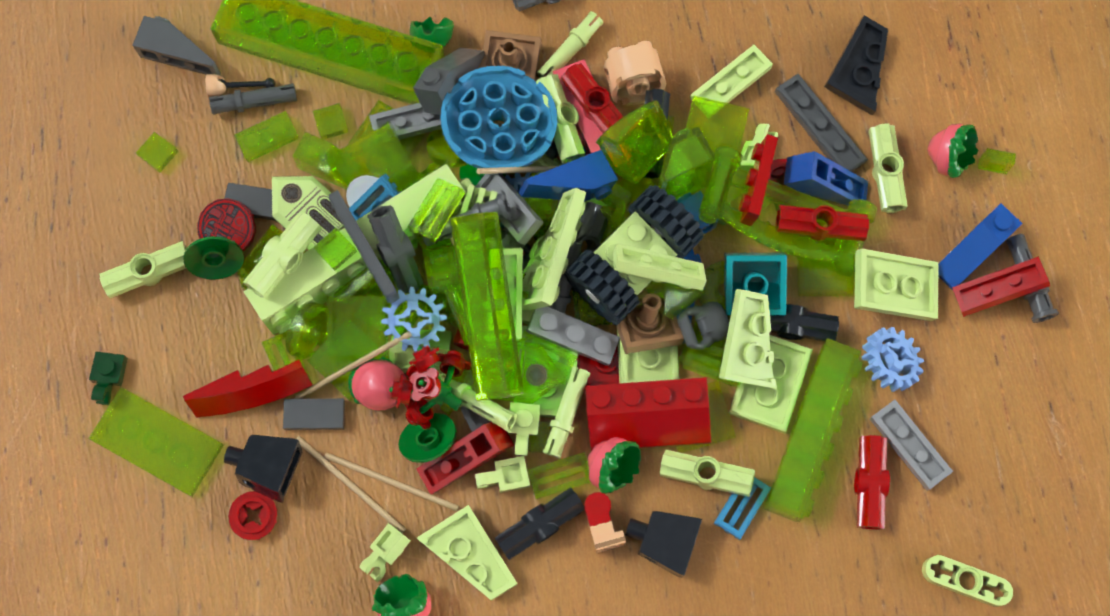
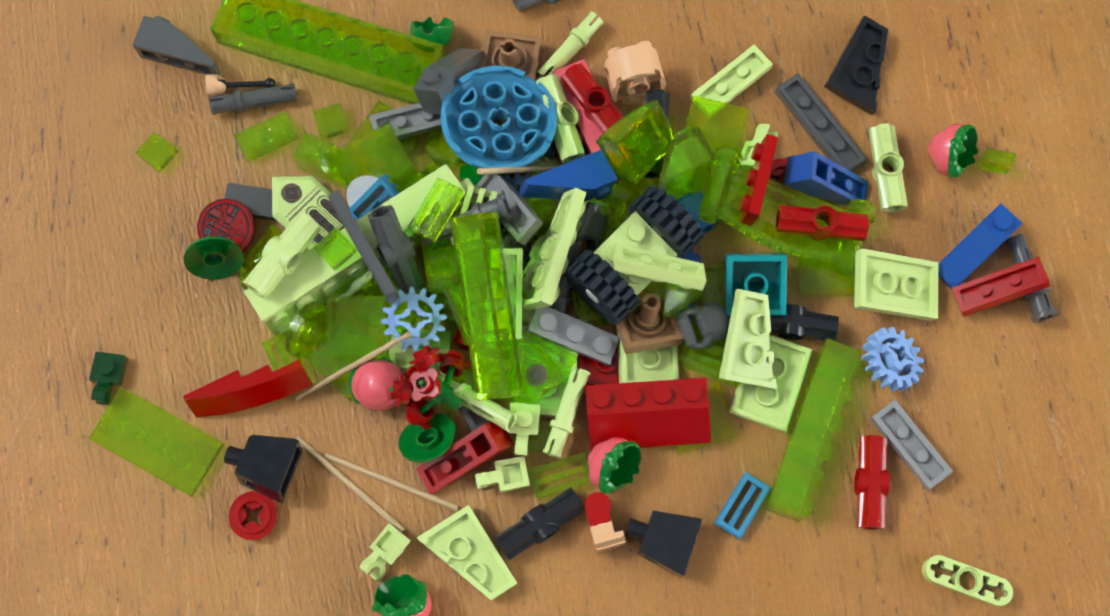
(128, 276): yellowish green piece -> none
(314, 414): dark grey tile -> none
(727, 476): yellowish green piece -> none

